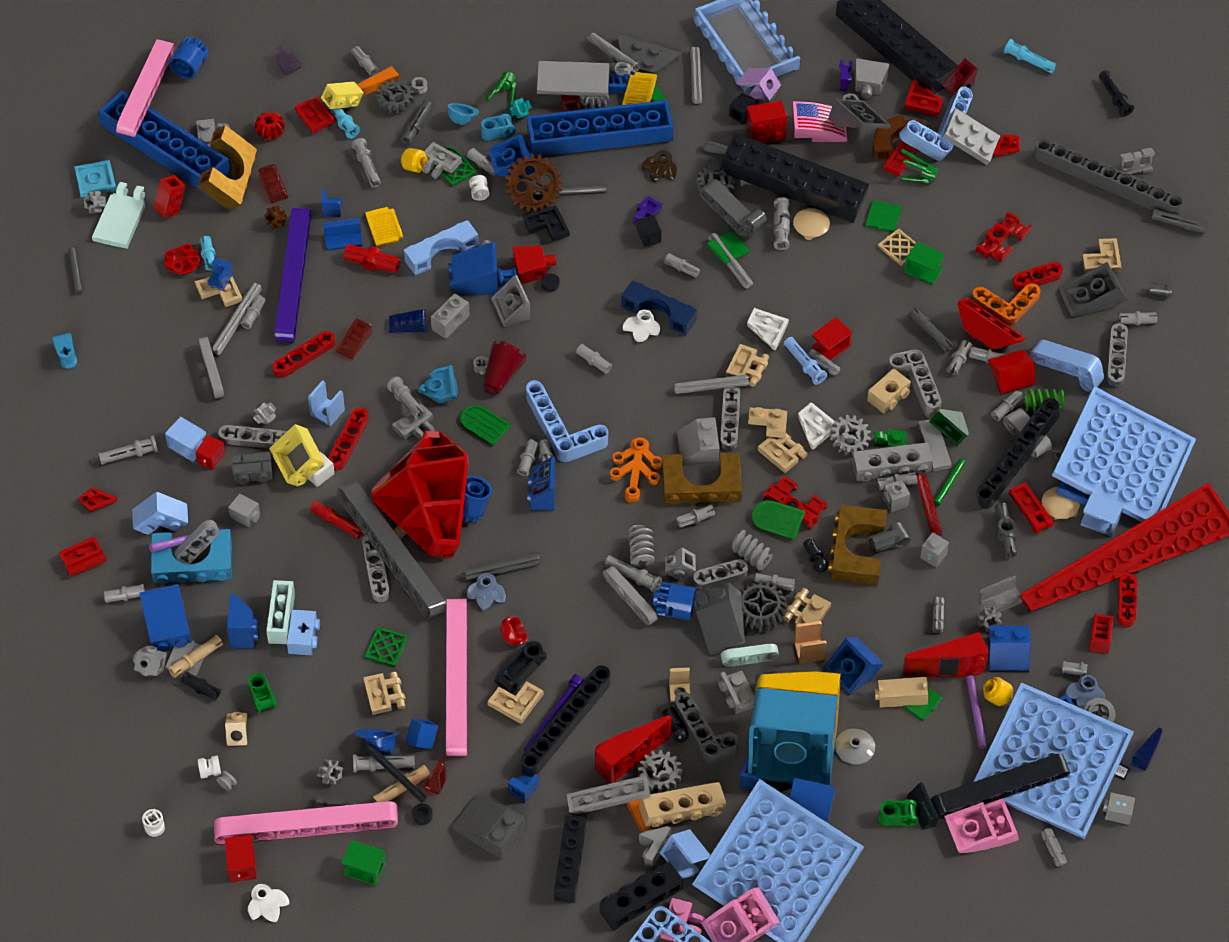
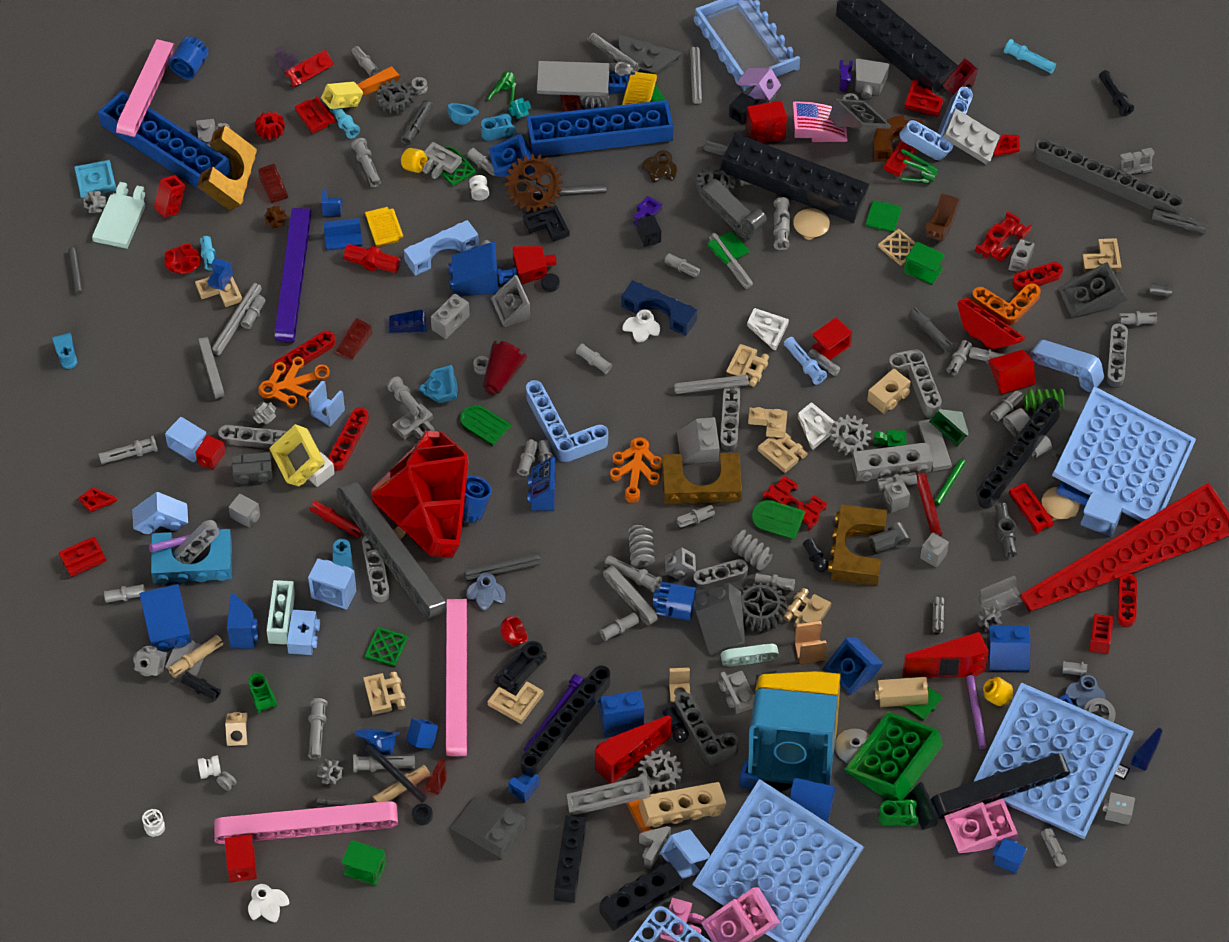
(291, 383): none -> orange plant
(309, 68): none -> red plate
(317, 720): none -> light grey pin
(332, 583): none -> light blue brick
(342, 558): none -> dark azure piece
(619, 626): none -> light grey pin
(620, 712): none -> blue slope
(895, 756): none -> green slope
(943, 218): none -> reddish brown arch
(1009, 855): none -> blue brick
(1021, 256): none -> light grey leg

